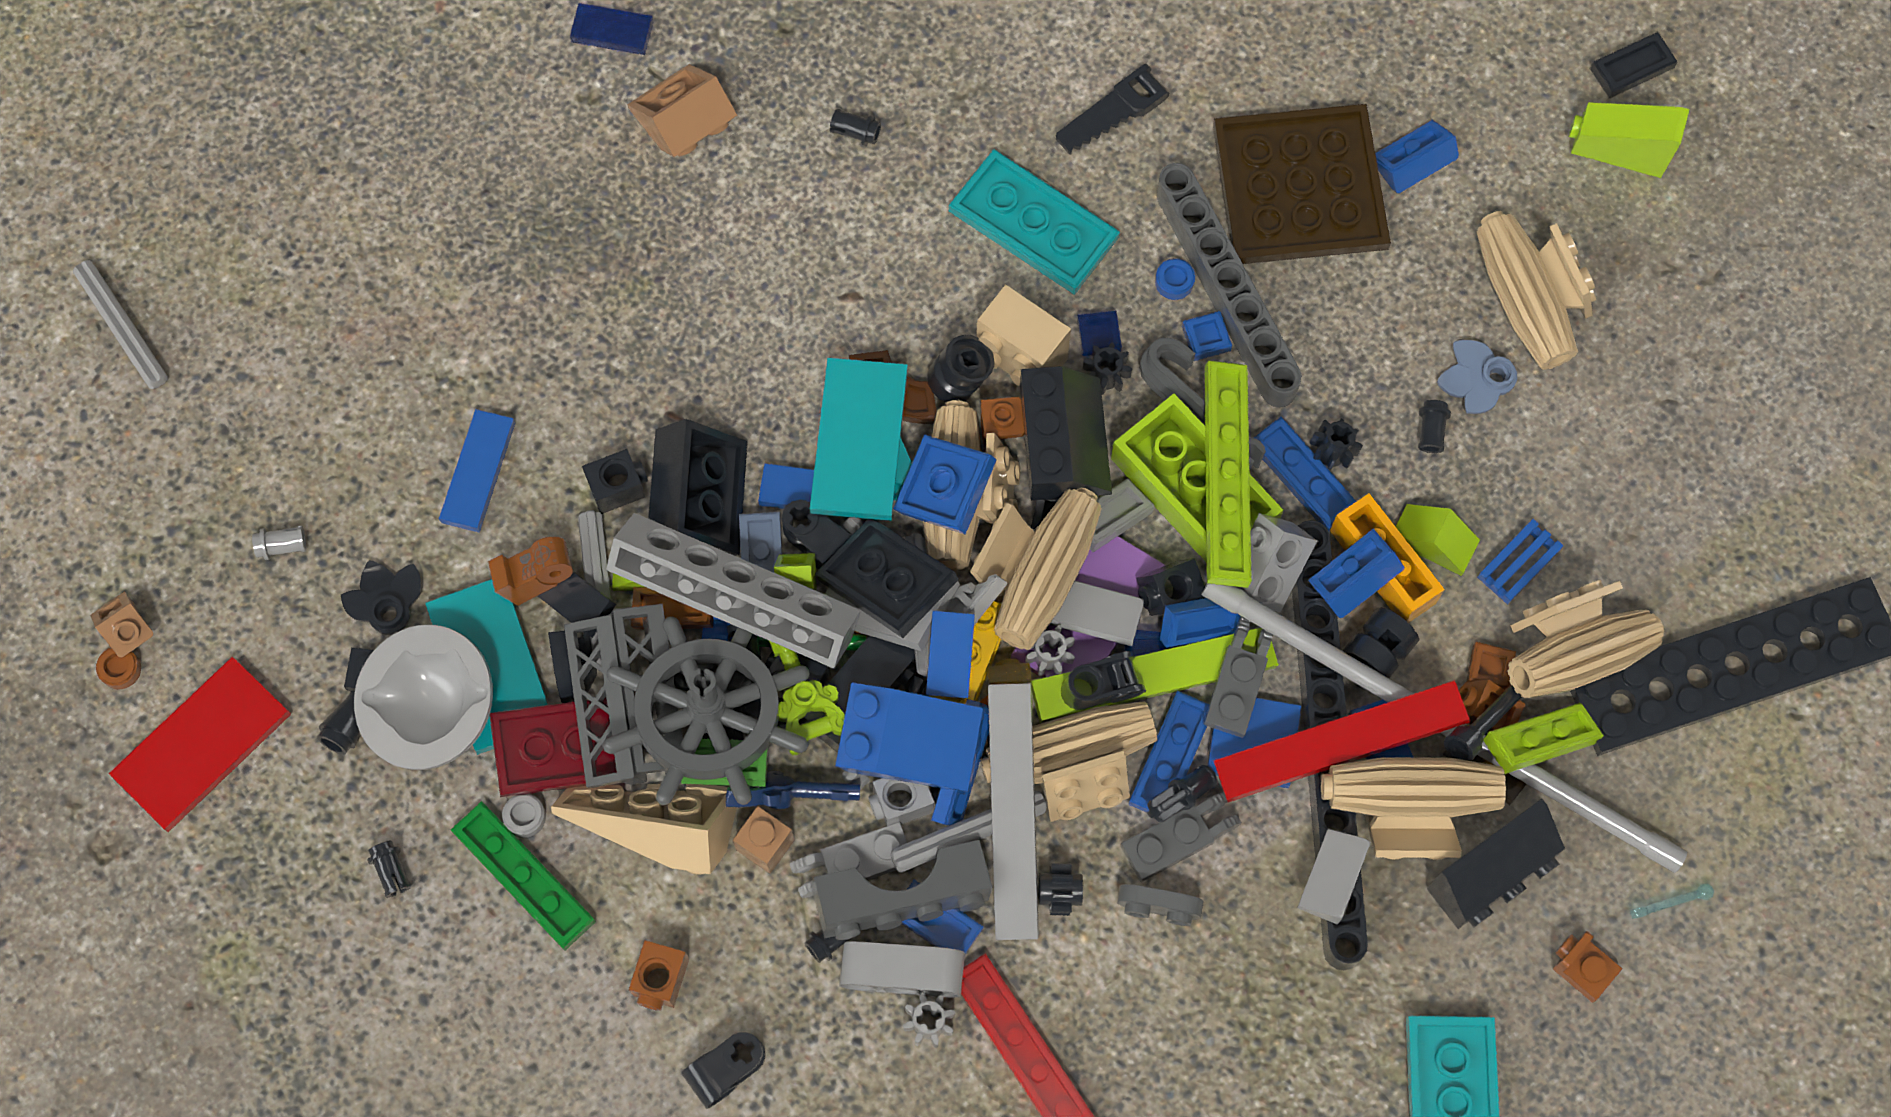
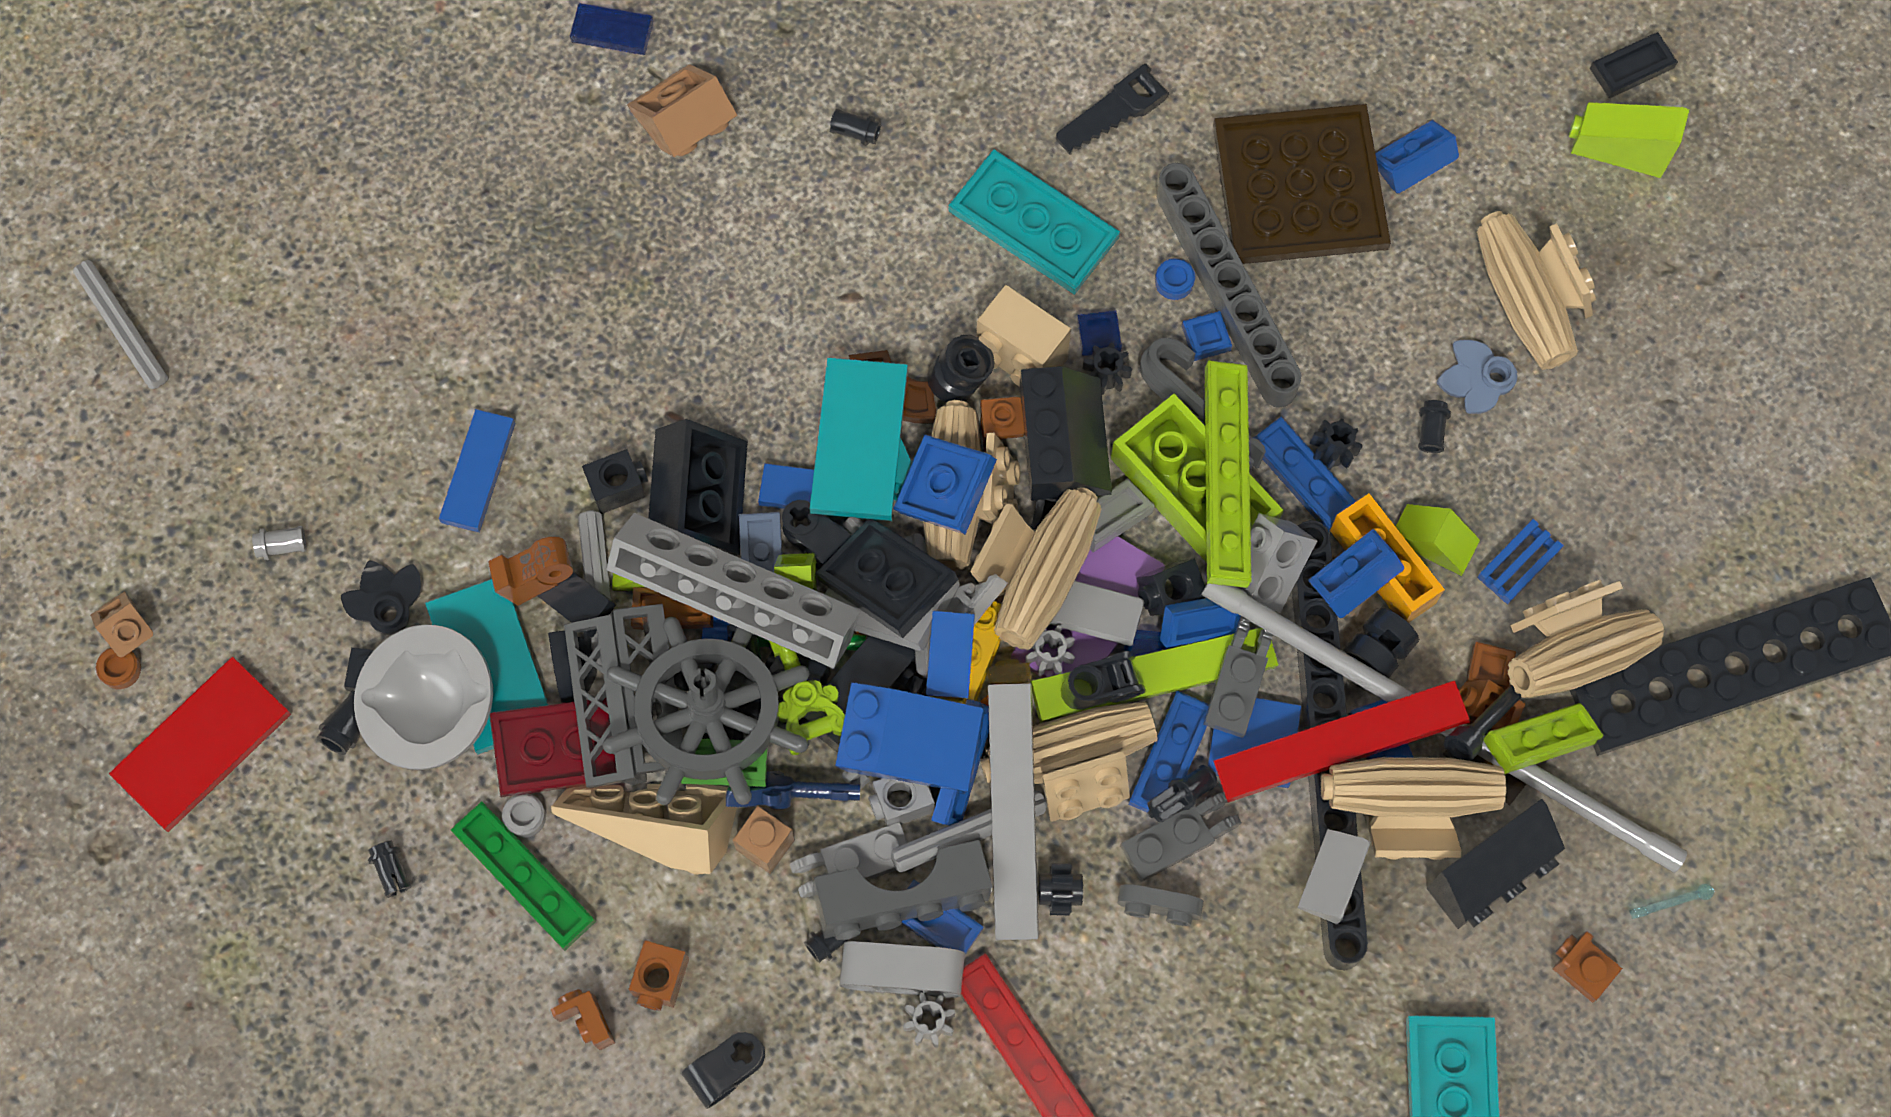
(592, 1022): none -> dark orange bracket

